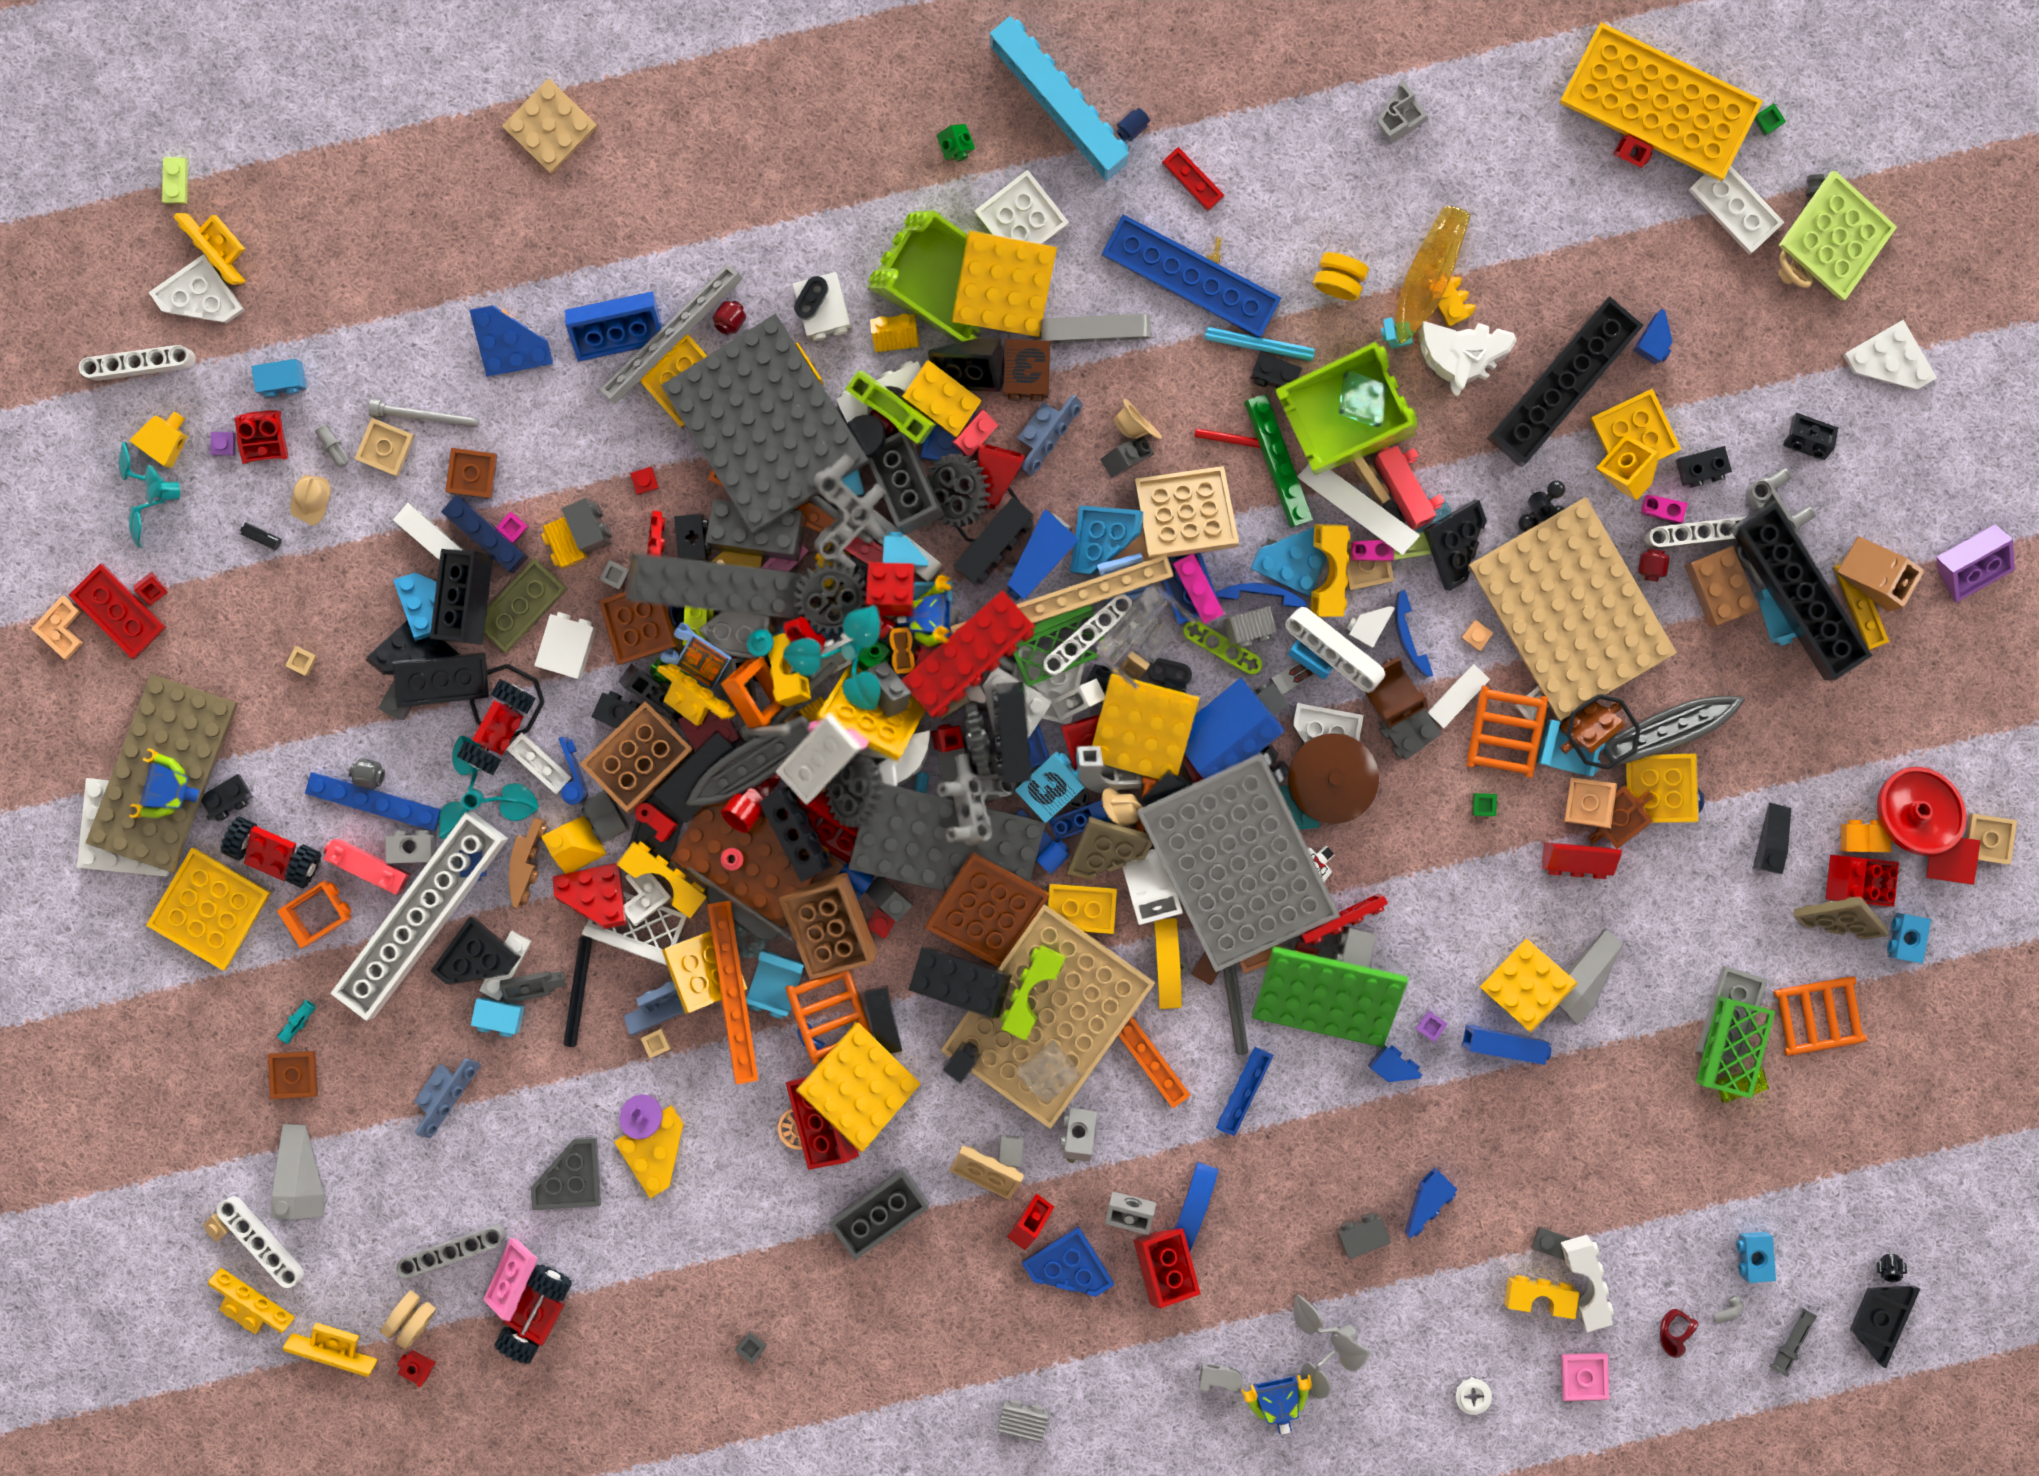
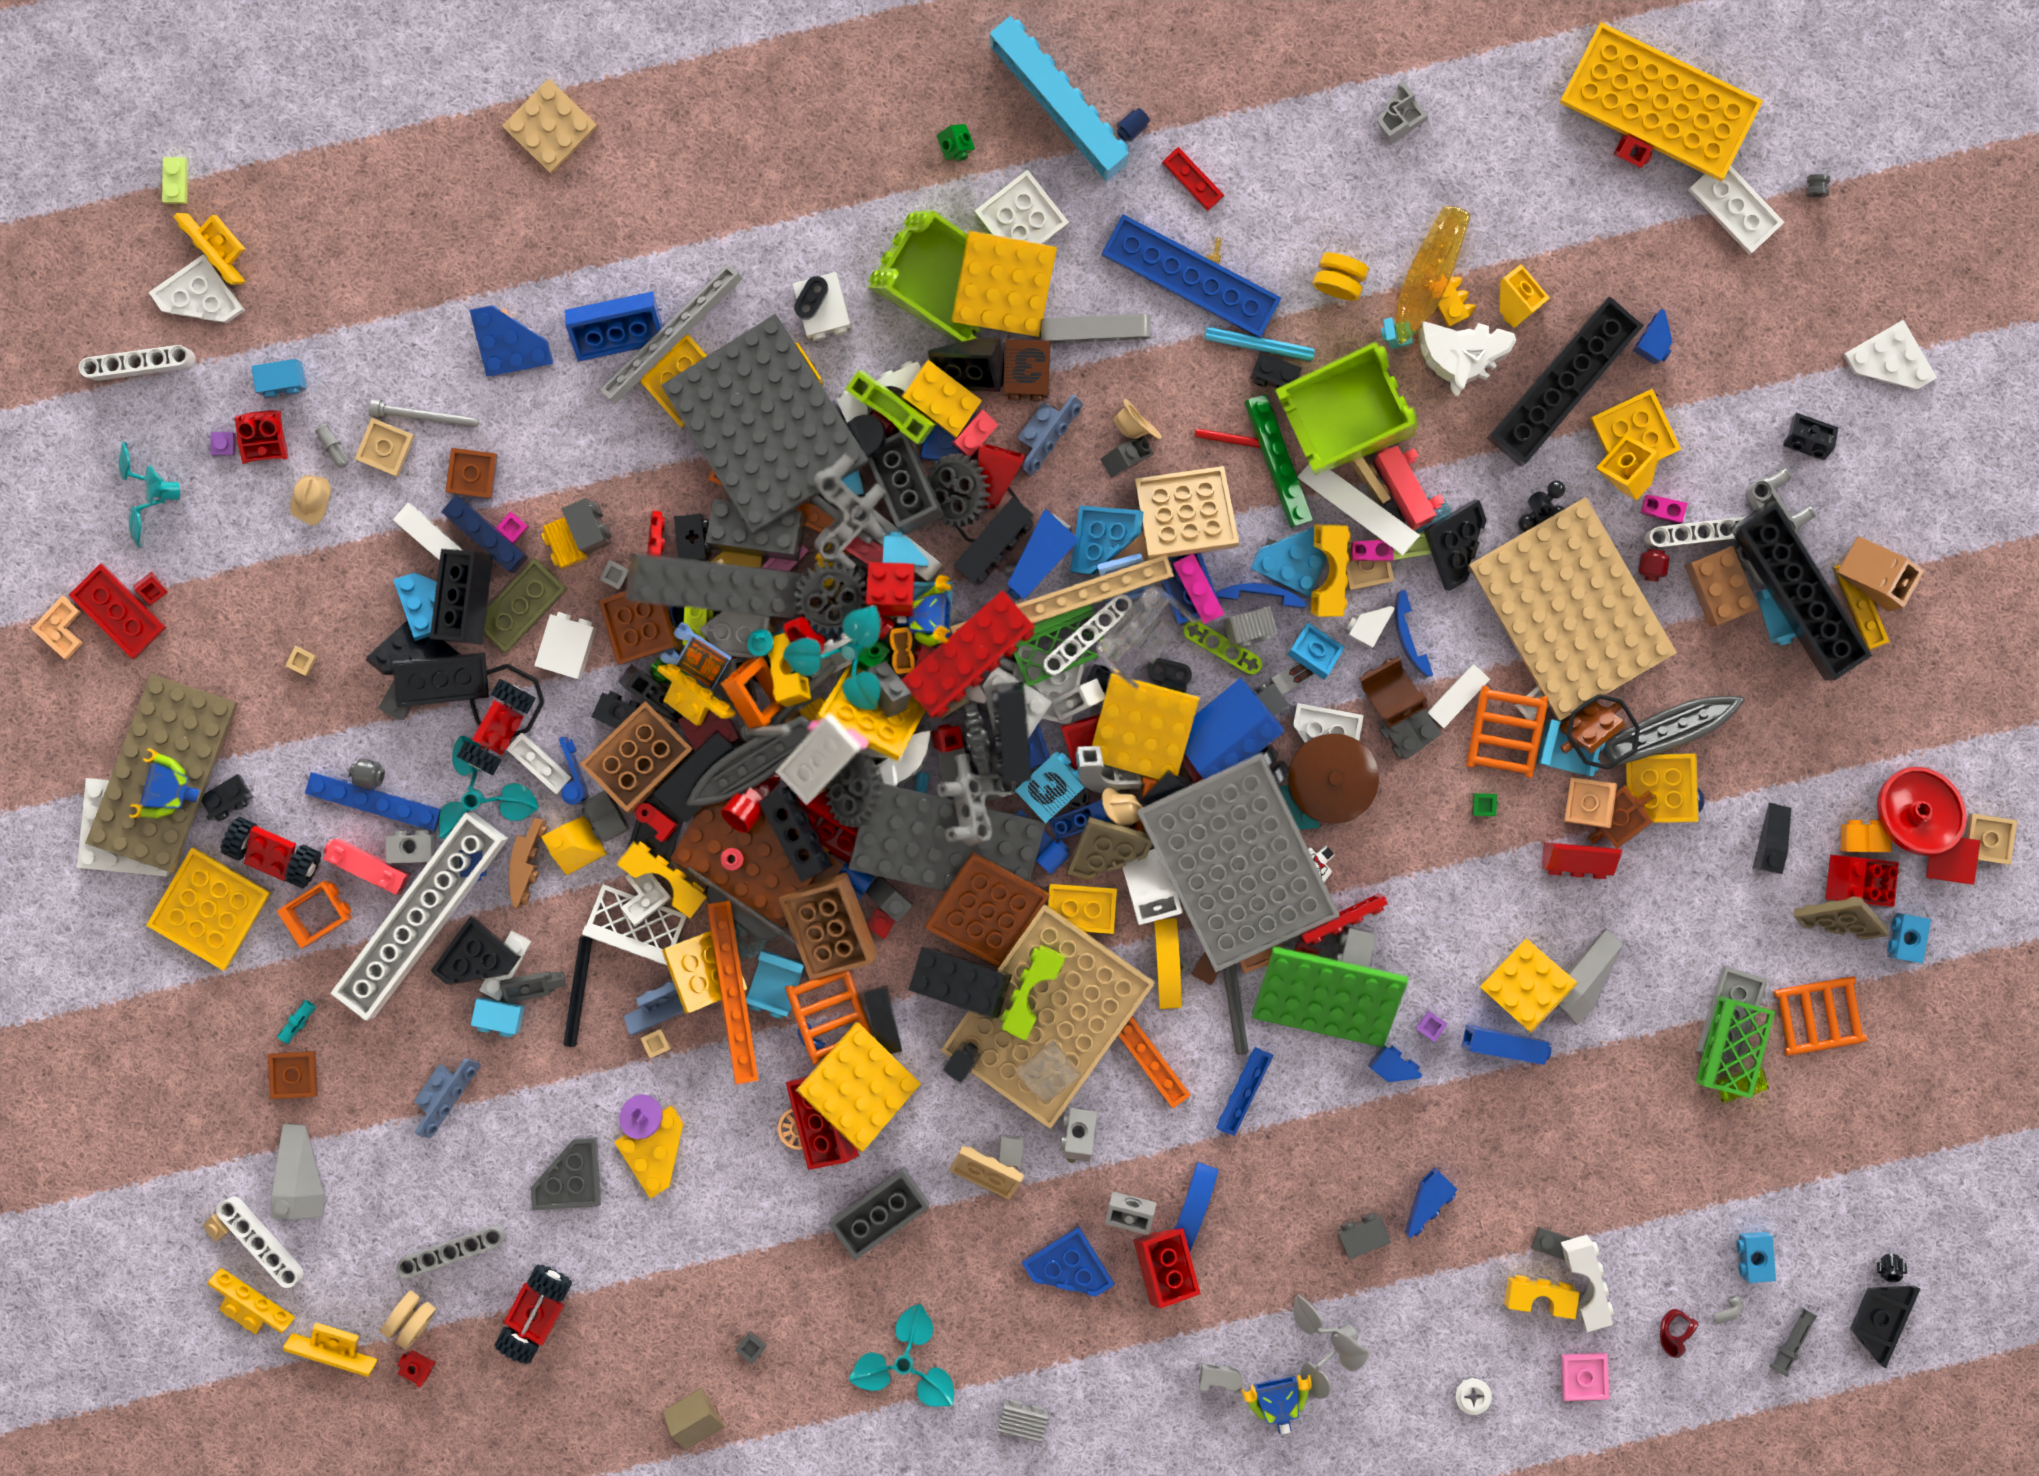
(161, 438): yellow torso -> none
(260, 536): black piece -> none
(510, 1279): bright pink plate -> none
(594, 894): red plate -> none
(644, 480): red plate -> none
(692, 1419): none -> dark tan slope
(729, 317): dark red head -> none
(871, 1370): none -> teal plant
(894, 332): yellow brick -> none
(1030, 1222): red slope -> none
(1134, 666): tan plate -> none
(1335, 649): white beam -> none
(1362, 398): clear light blue plate -> none
(1477, 635): light nougat plate -> none
(1520, 296): none -> yellow slope
(1703, 466): black brick -> none
(1769, 119): green plate -> none
(1792, 272): tan piece -> none
(1837, 235): yellowish green plate -> none
(1976, 562): medium lavender slope -> none

